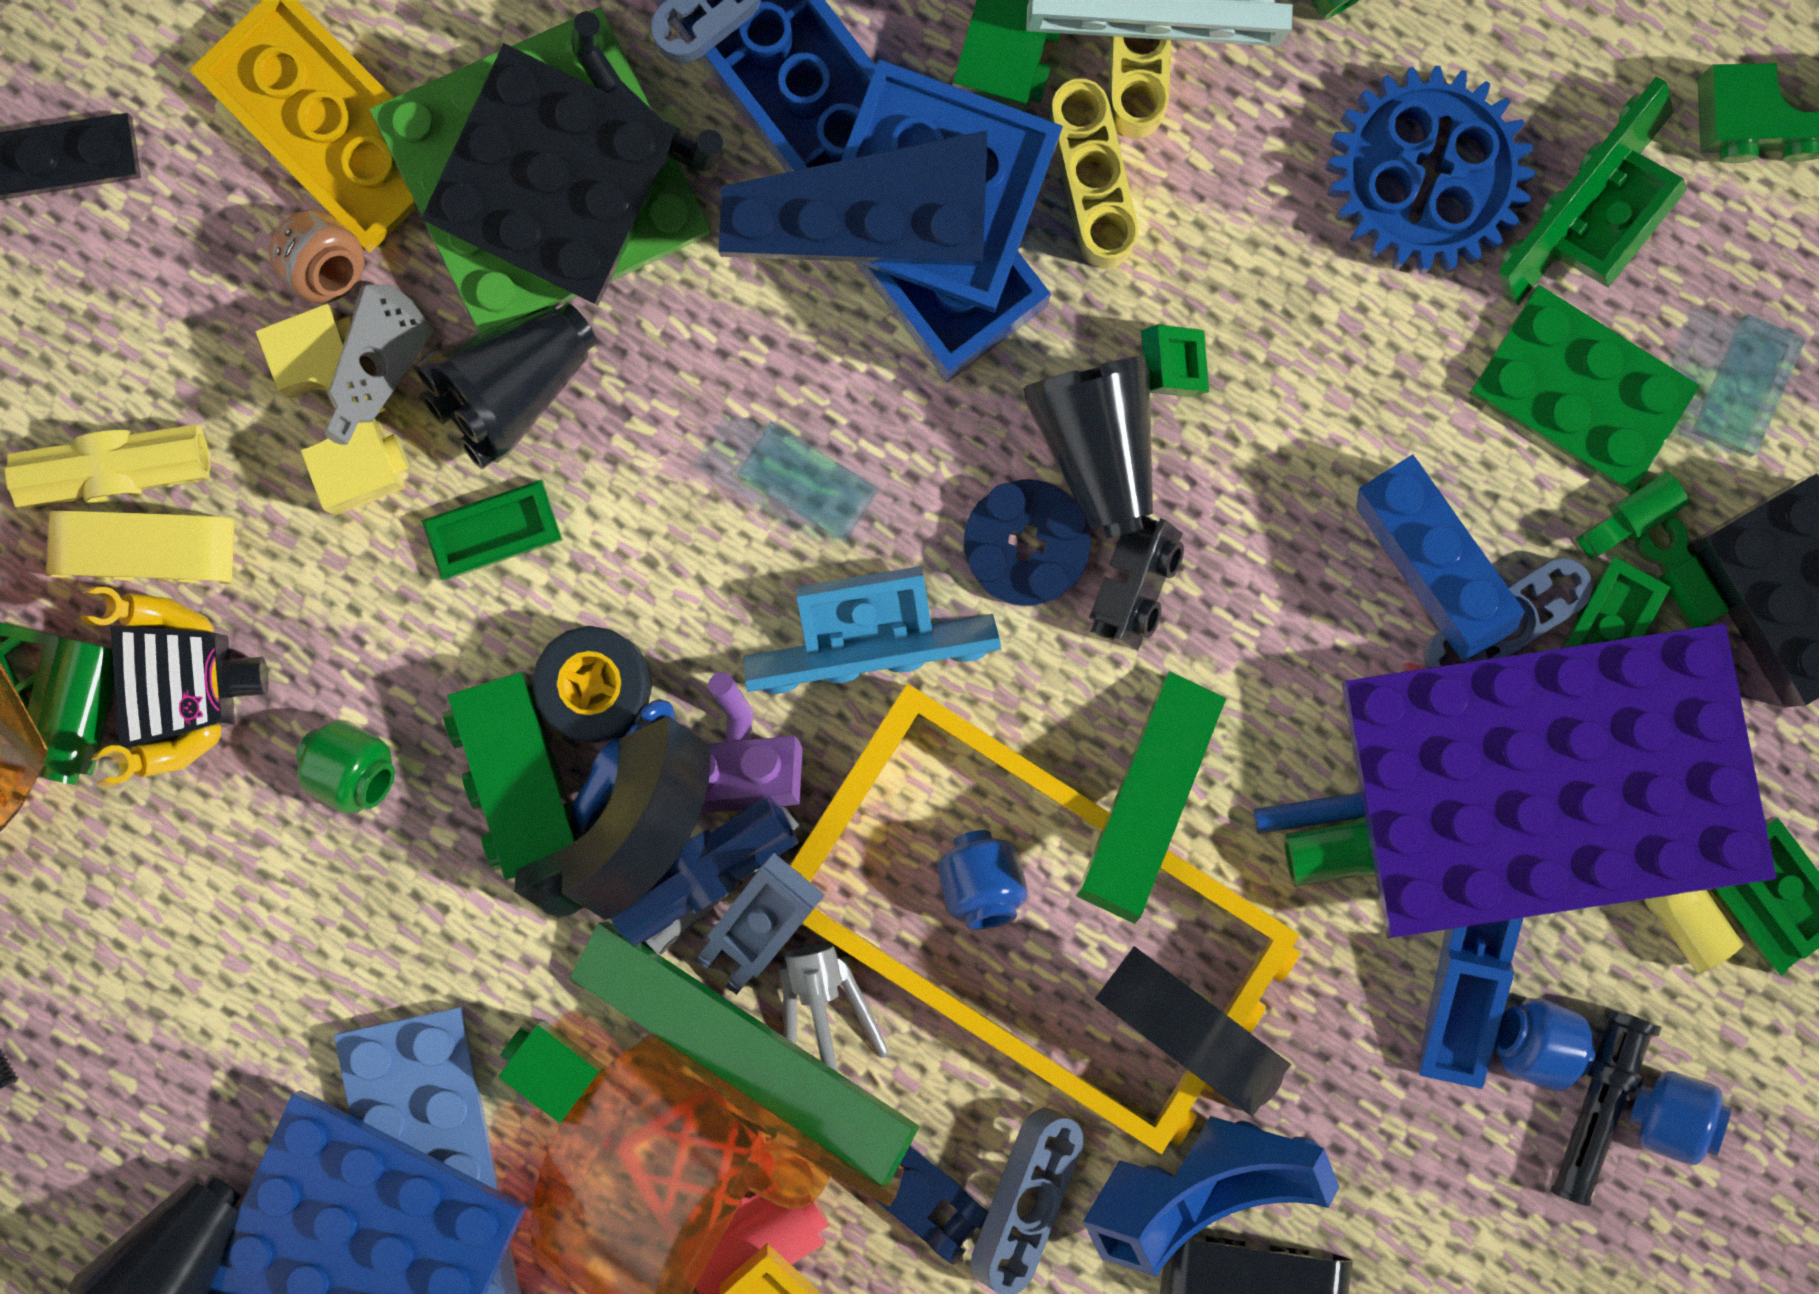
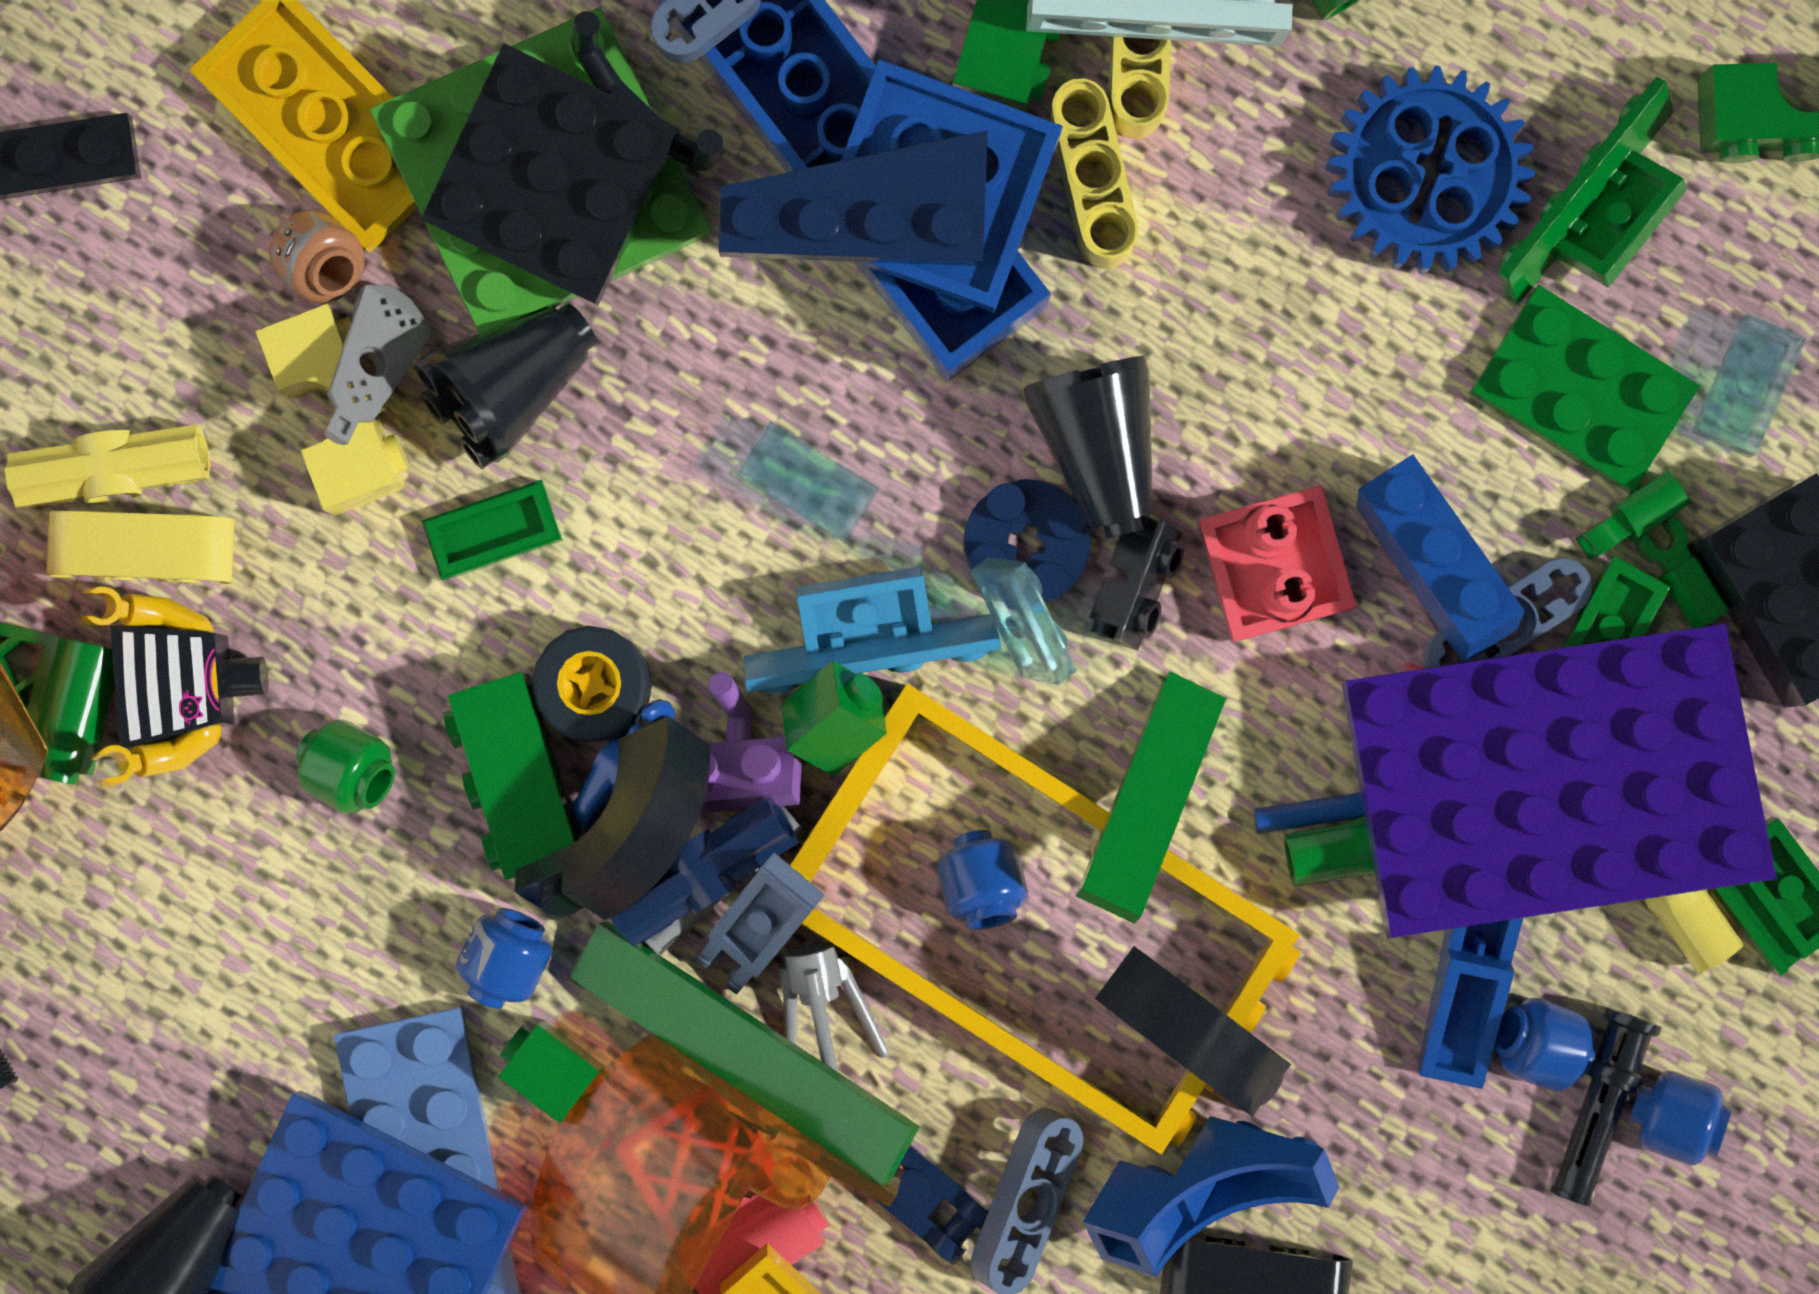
(503, 958): none -> blue head
(833, 718): none -> green brick
(1023, 620): none -> clear light blue plate
(1176, 360): green plate -> none
(1276, 564): none -> coral plate

